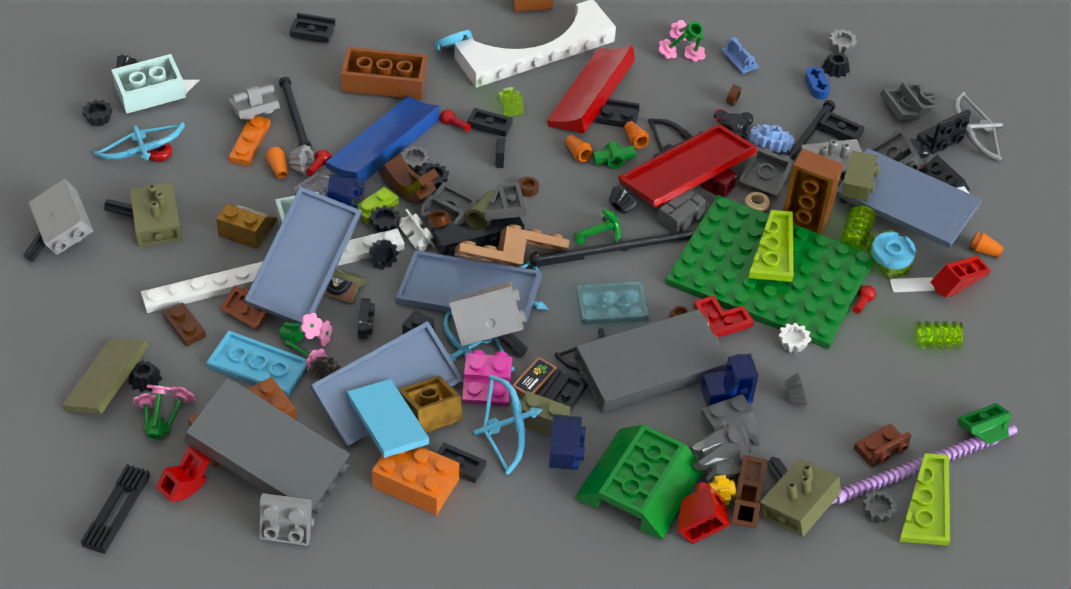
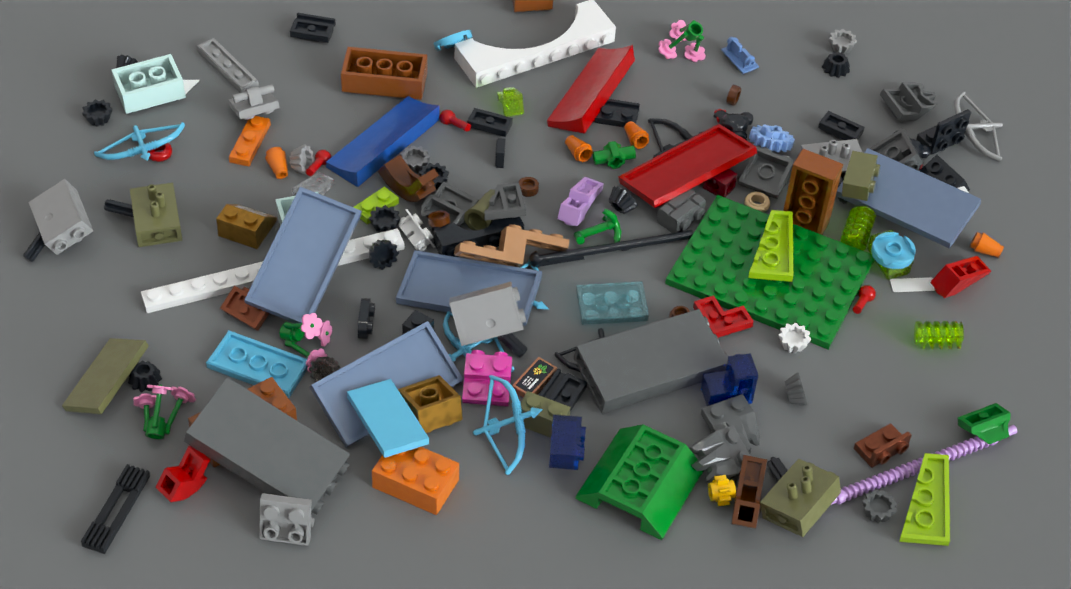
(184, 324): reddish brown plate -> none
(227, 65): none -> light grey tile
(285, 83): black bar -> none
(344, 285): panel -> none
(345, 189): clear blue brick -> none
(469, 465): black plate -> none
(579, 201): none -> lavender slope
(702, 514): red torso -> none
(813, 83): blue beam -> none
(827, 106): black bar -> none

